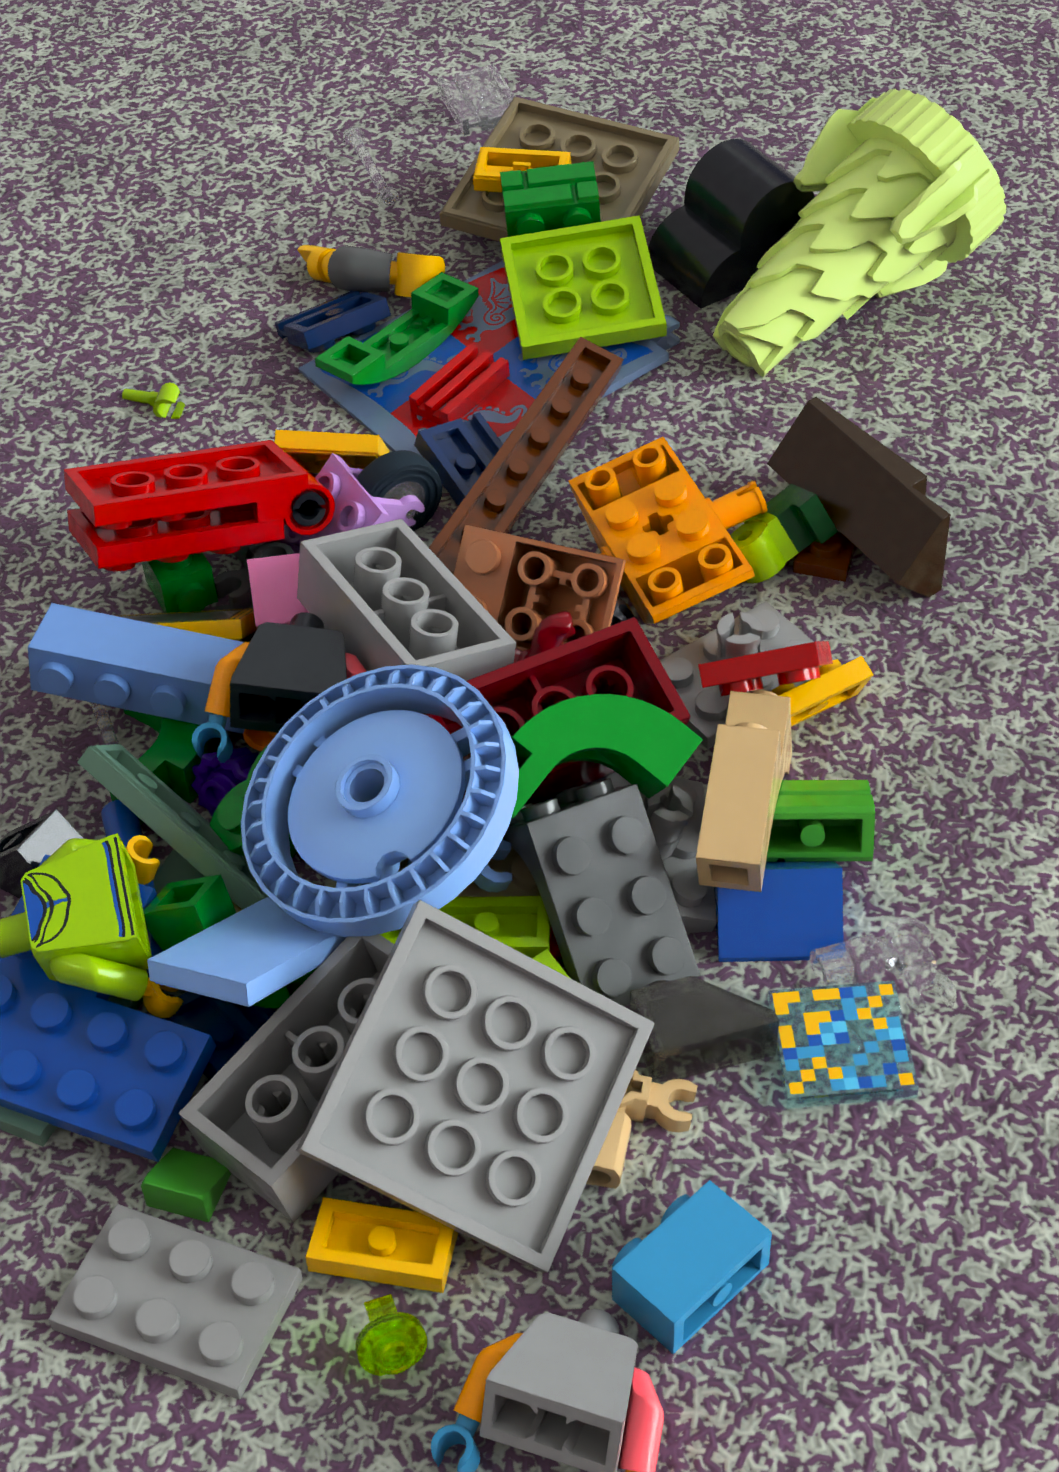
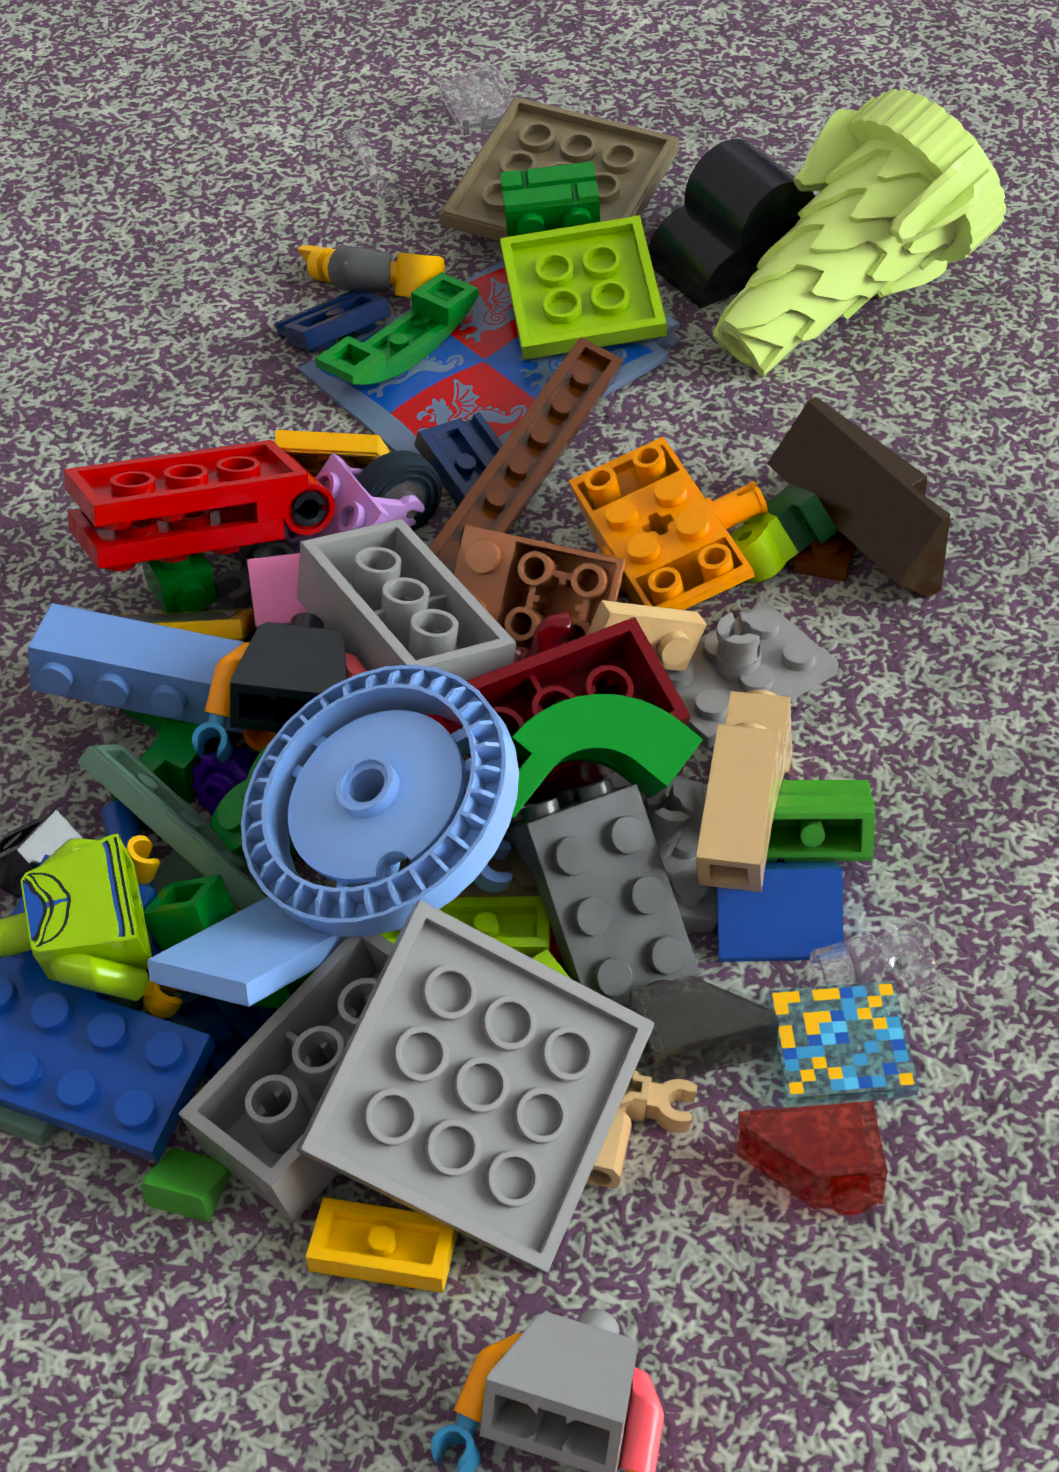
(159, 400): lime hand -> none
(177, 1300): light grey plate -> none
(390, 1339): clear neon green plate -> none
(453, 381): red tile -> none
(496, 160): yellow tile -> none
(670, 631): none -> tan plate
(689, 1265): dark azure brick -> none
(746, 672): red plate -> none
(818, 1153): none -> clear red slope
(836, 685): yellow plate -> none

